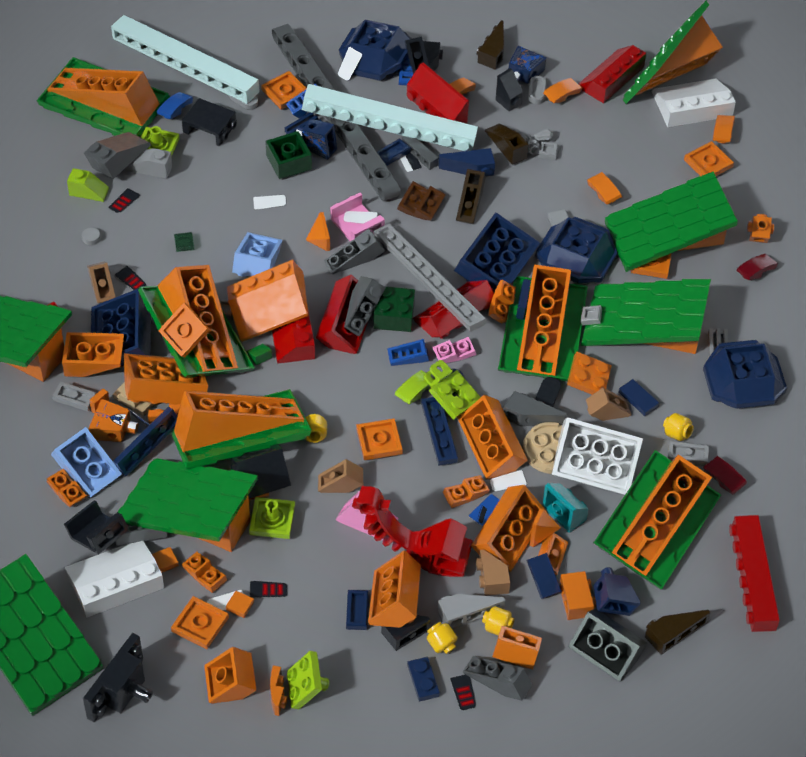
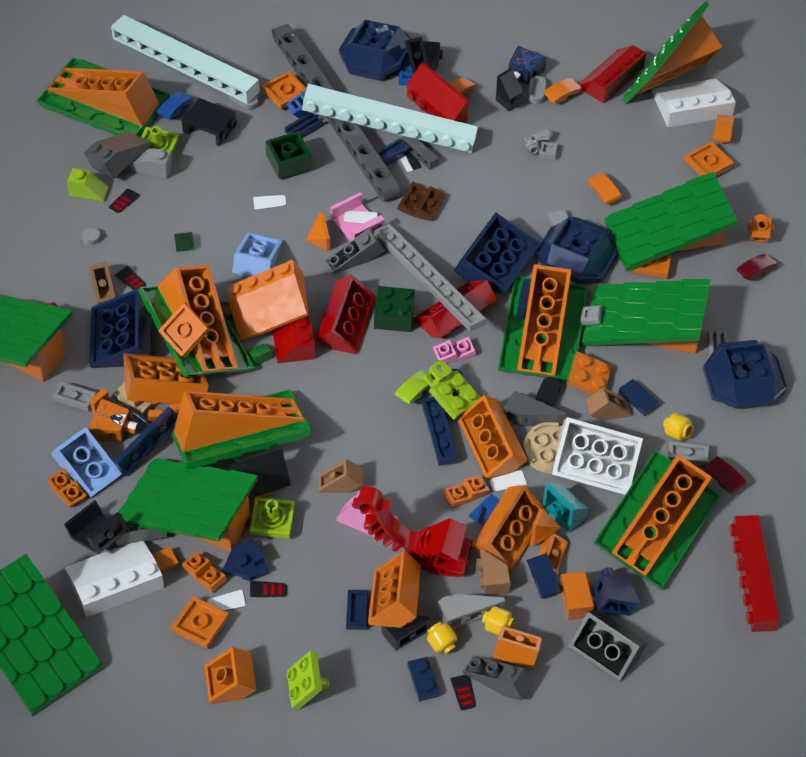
(91, 353): orange slope -> none
(118, 681): black brick -> none
(239, 604): orange tile -> none
(246, 561): none -> dark blue plate
(277, 690): orange slope -> none
(318, 428): yellow head -> none
(319, 137): dark blue torso -> none
(349, 63): white sticker -> none
(362, 303): dark grey slope -> none
(379, 439): orange plate -> none
(415, 346): blue slope -> none
(471, 196): dark brown slope -> none
(477, 160): dark blue slope -> none
(492, 50): dark brown slope -> none
(502, 298): orange slope -> none
(509, 142): dark brown slope -> none
(674, 628): dark brown slope -> none

